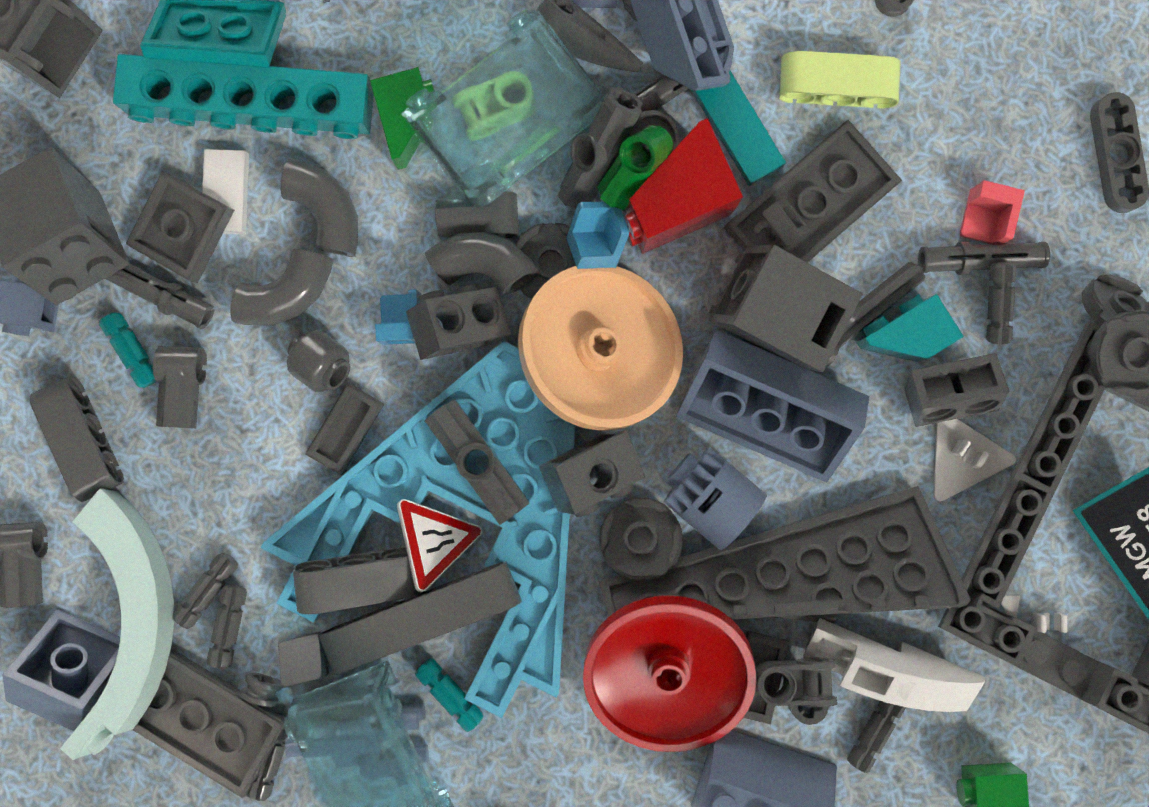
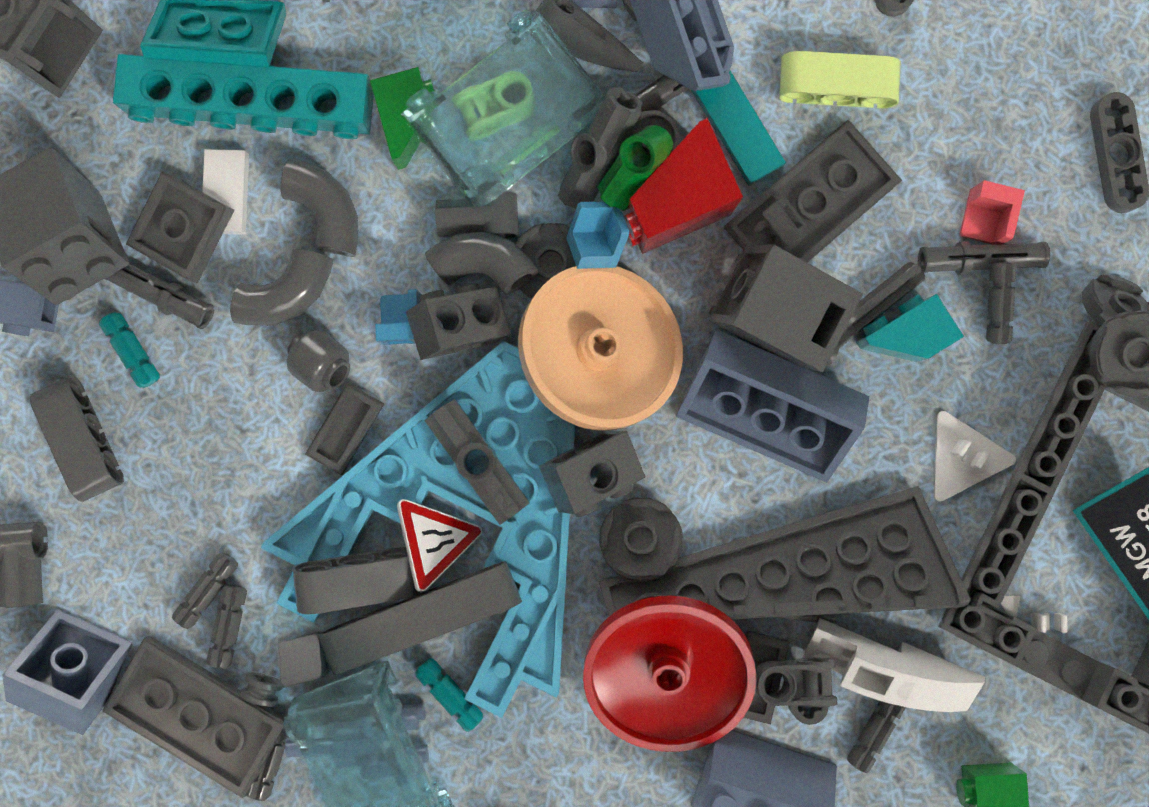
(145, 619): light aqua arch -> none
(179, 377): dark grey piece -> none
(713, 497): sand blue gear -> none
(956, 389): dark grey brick -> none

